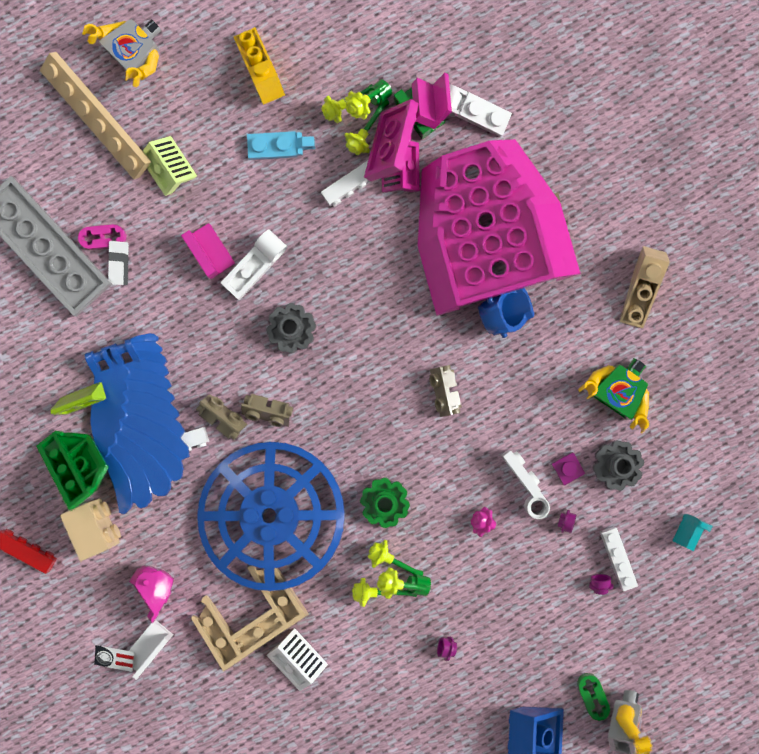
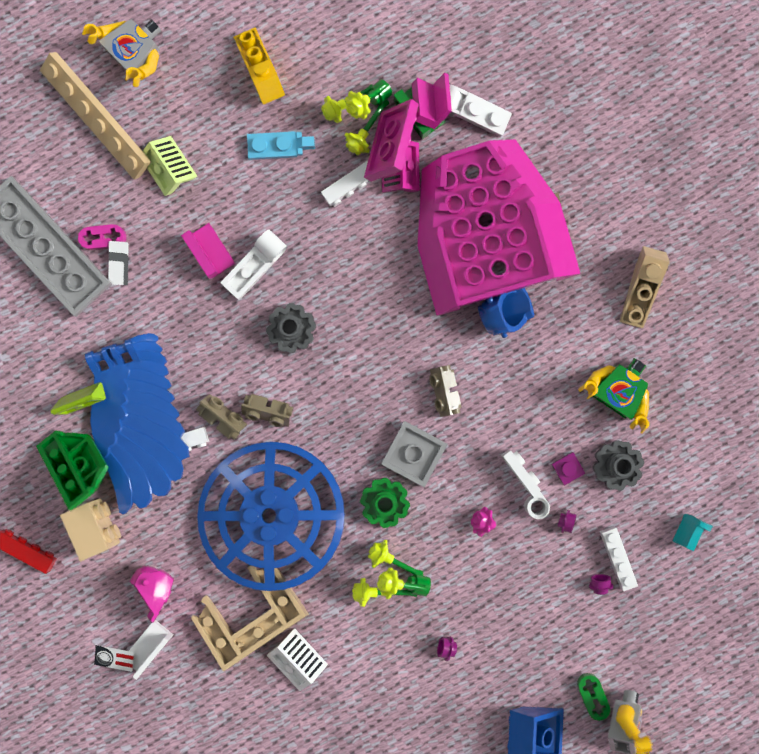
(414, 454): none -> light grey plate

